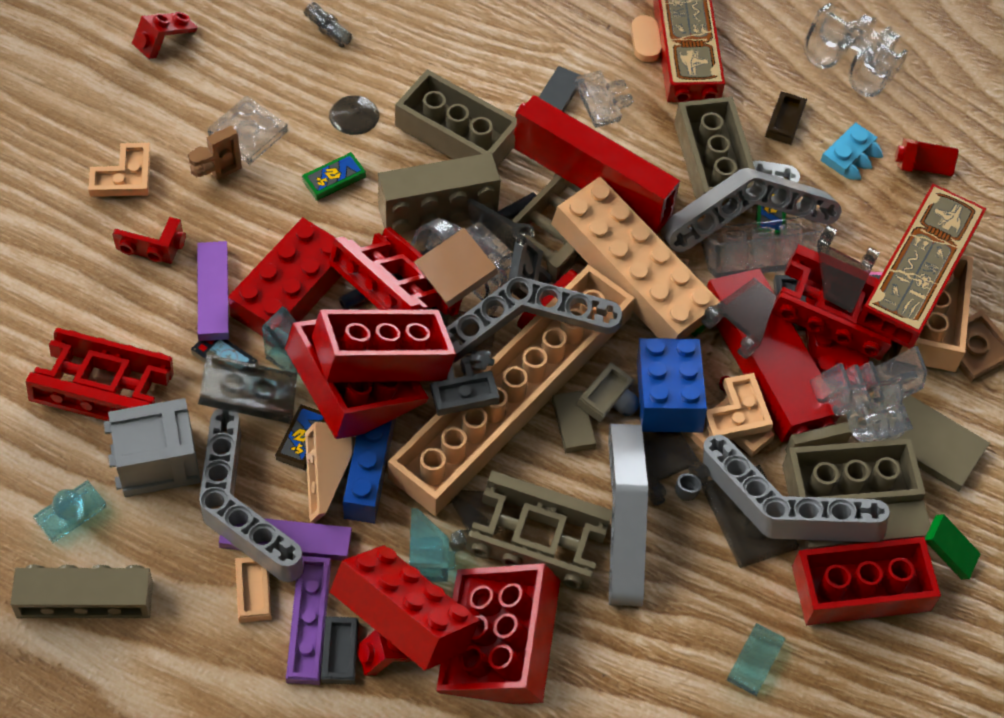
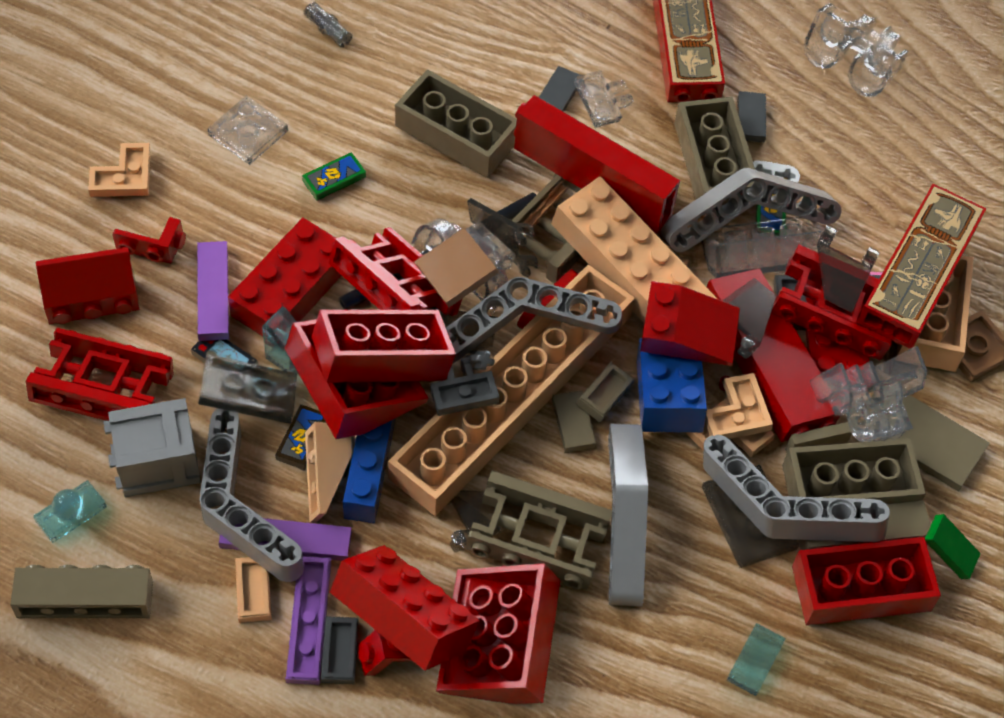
(87, 285): none -> red slope
(153, 29): red bracket -> none
(220, 157): medium nougat hinge -> none
(354, 115): clear smoke piece -> none
(429, 548): clear light blue slope -> none
(436, 191): dark tan brick -> none
(527, 264): dark grey hinge -> none
(552, 198): none -> medium nougat piece
(627, 403): dark grey hinge -> none
(646, 38): light nougat tile -> none
(667, 455): clear smoke flag -> none
(688, 486): dark grey hinge -> none
(689, 325): none -> red slope
(752, 115): none -> dark grey tile
(786, 118): dark brown tile -> none
(852, 151): medium azure plate -> none
(926, 157): red bracket -> none

